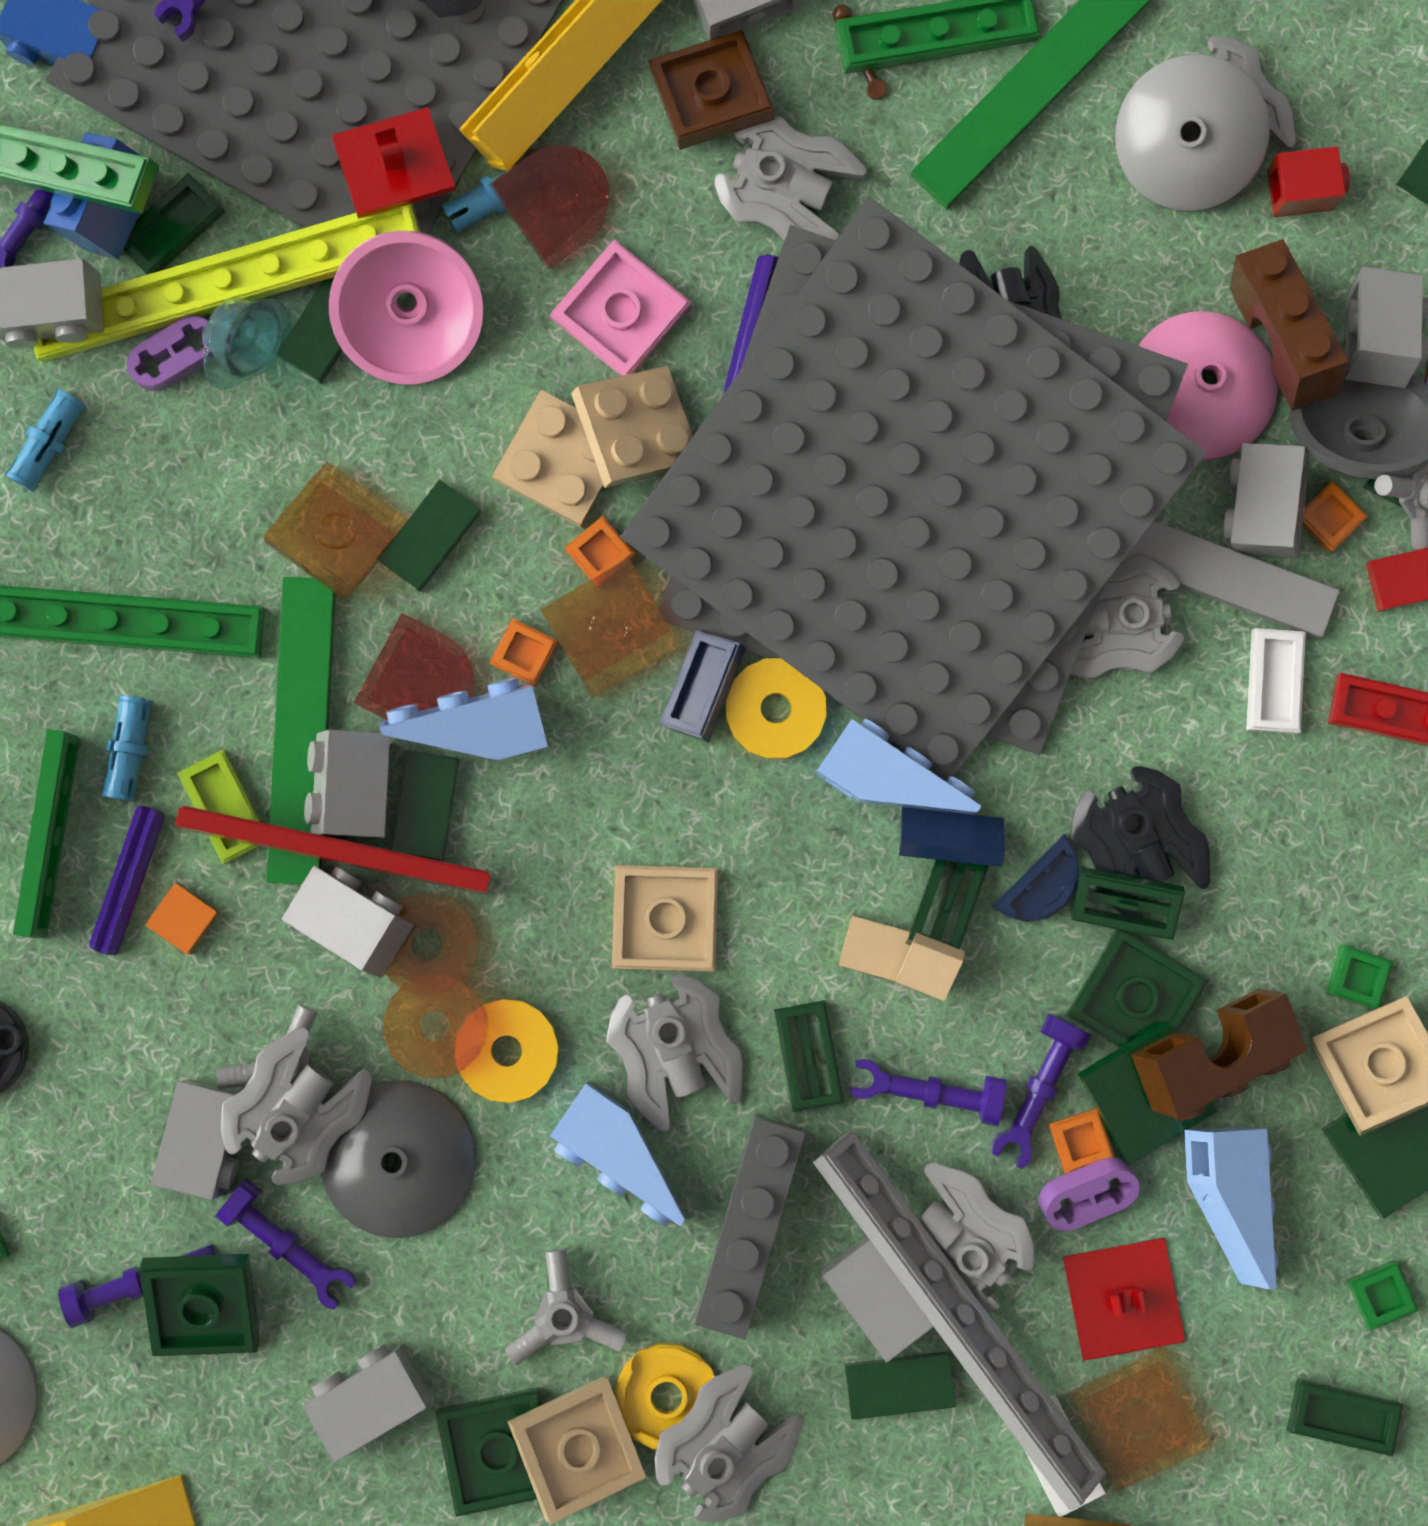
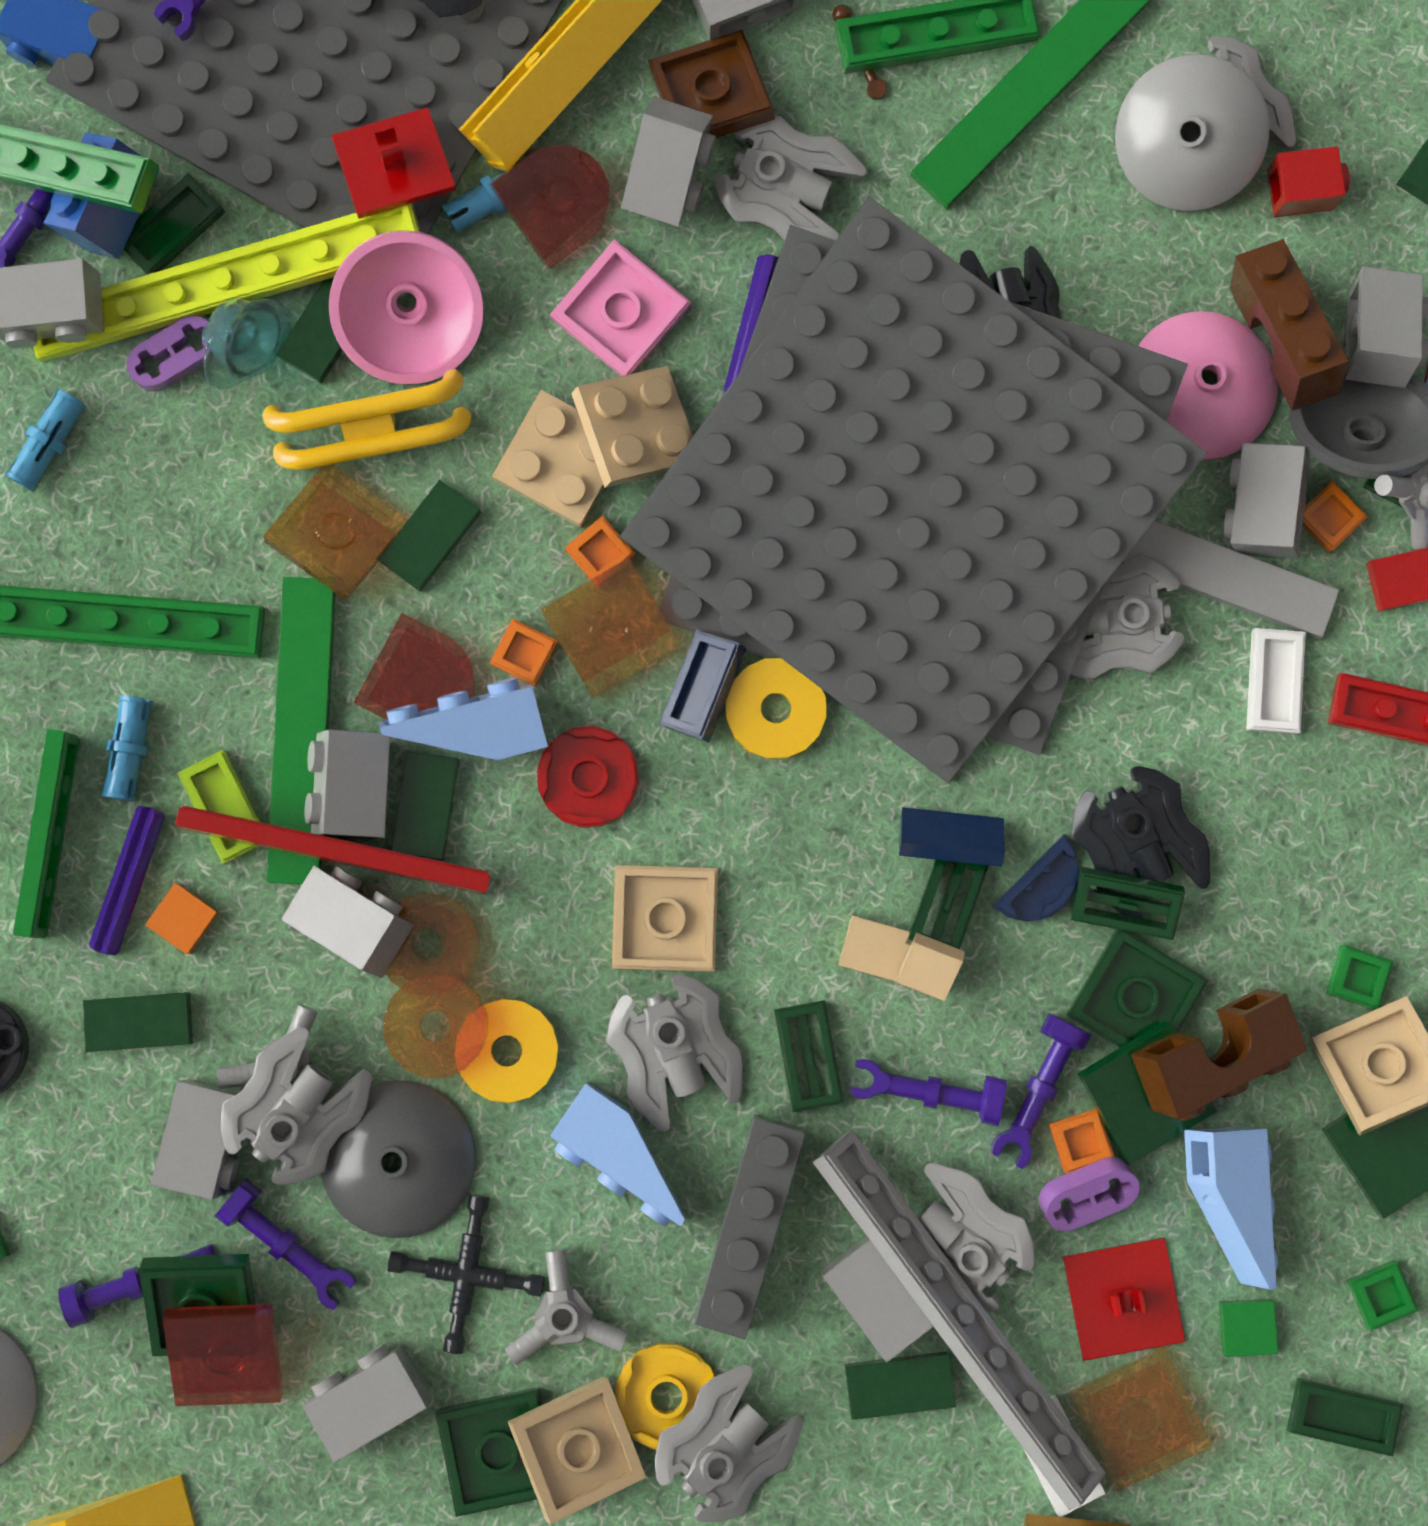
(137, 1022): none -> dark green tile
(223, 1355): none -> clear red tile
(368, 425): none -> yellow piece
(465, 1274): none -> black piece
(589, 794): none -> red tile
(667, 162): none -> light grey brick
(880, 774): light blue slope -> none
(1248, 1327): none -> green tile

